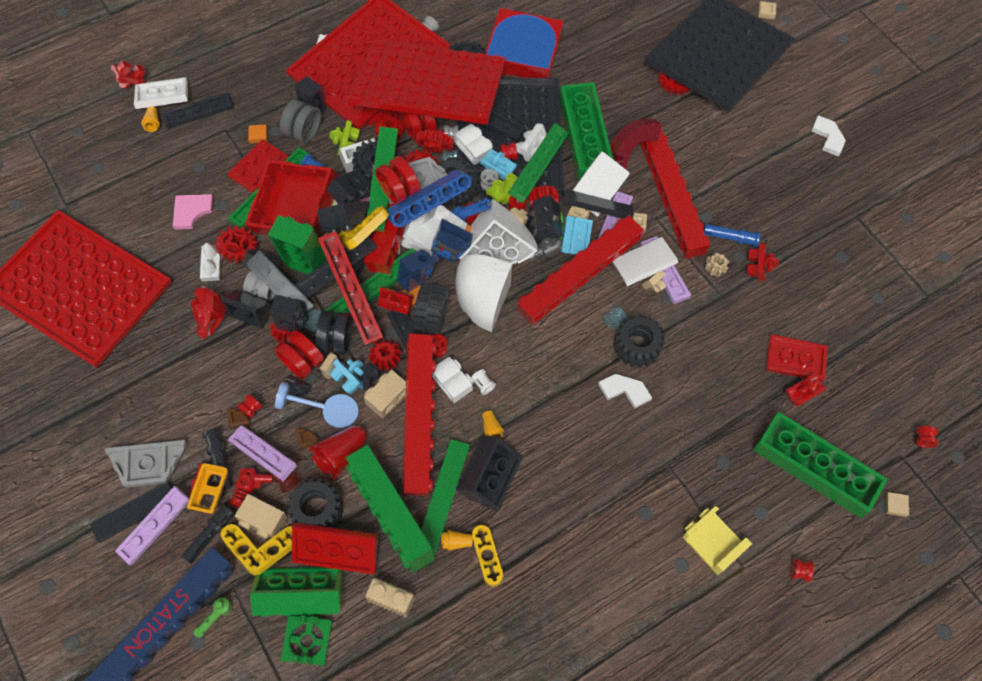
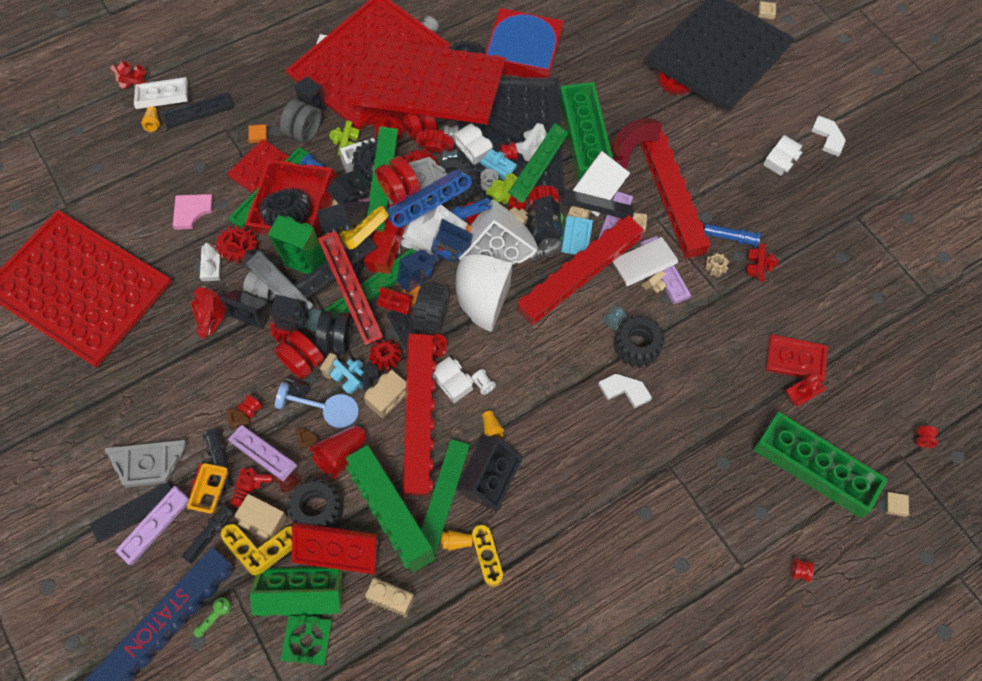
(285, 203): none -> black gear
(714, 541): light yellow panel -> none
(782, 155): none -> white brick

